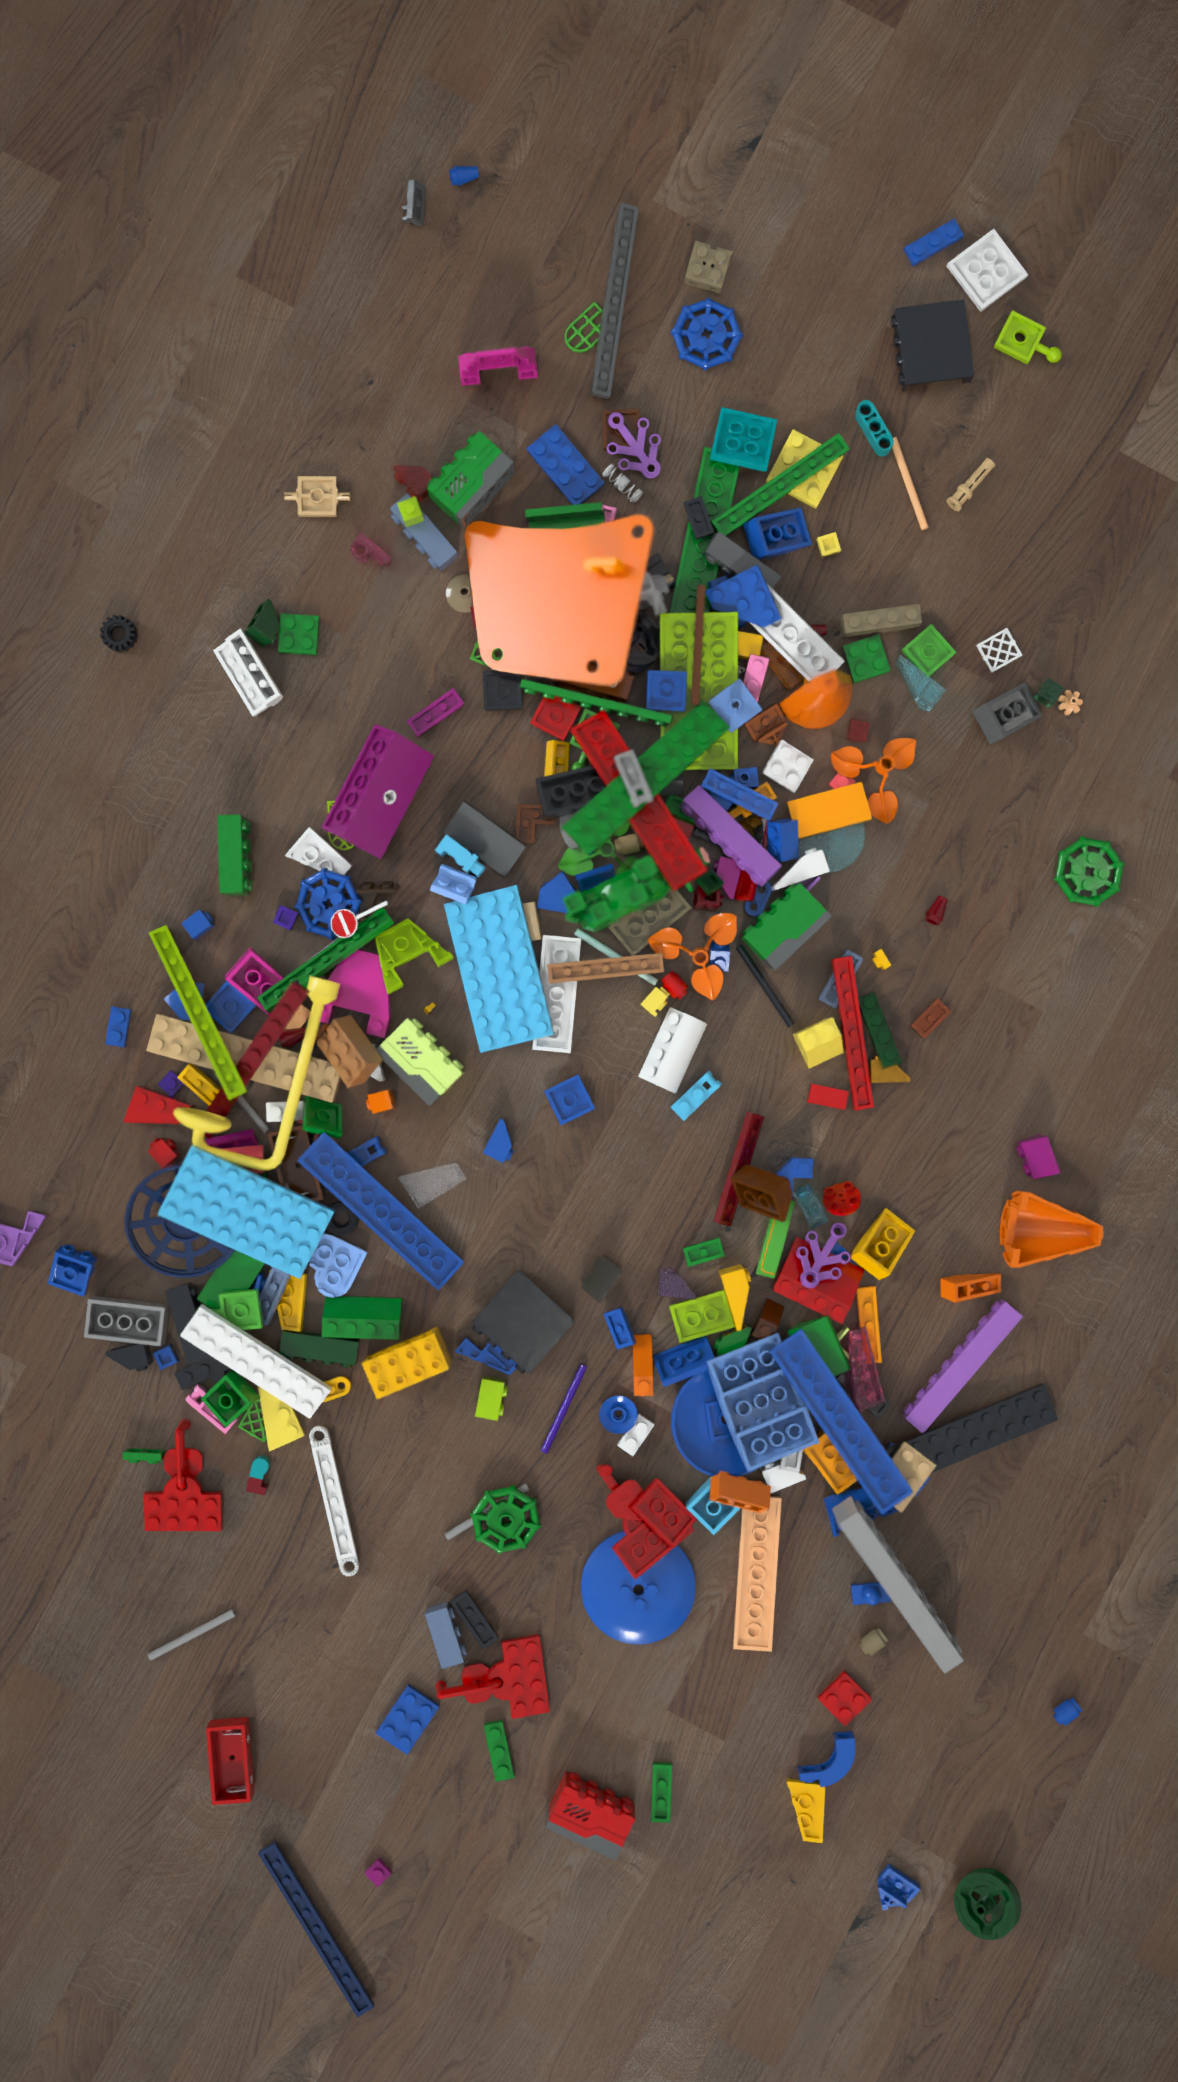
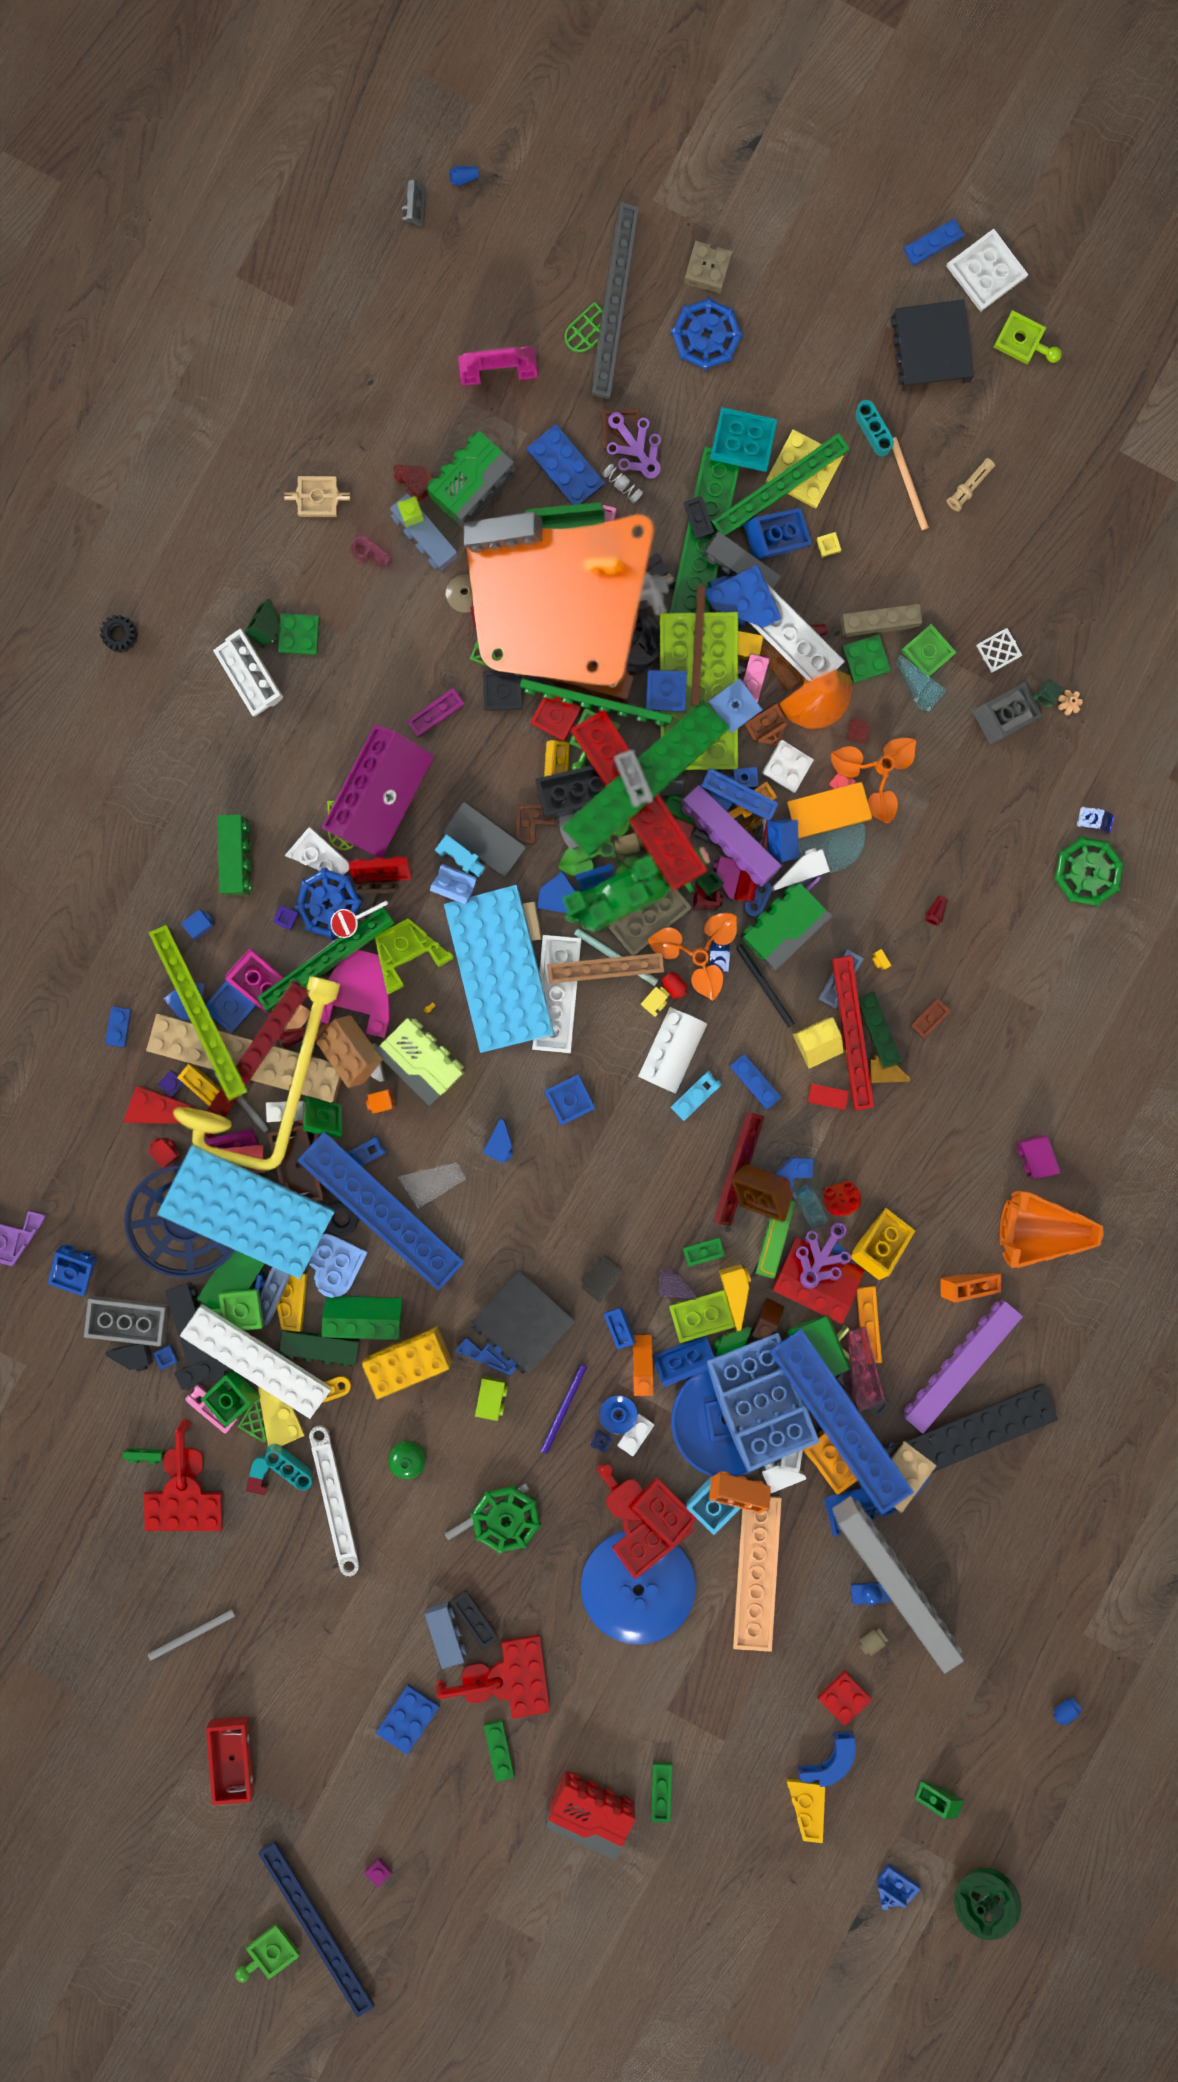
(270, 1952): none -> bright green plate
(291, 1475): none -> teal beam
(380, 870): none -> red plate
(407, 1460): none -> green cylinder
(502, 532): none -> brick
(601, 1446): none -> clear blue plate
(755, 1081): none -> blue plate
(939, 1800): none -> green slope
(1095, 819): none -> clear blue bracket

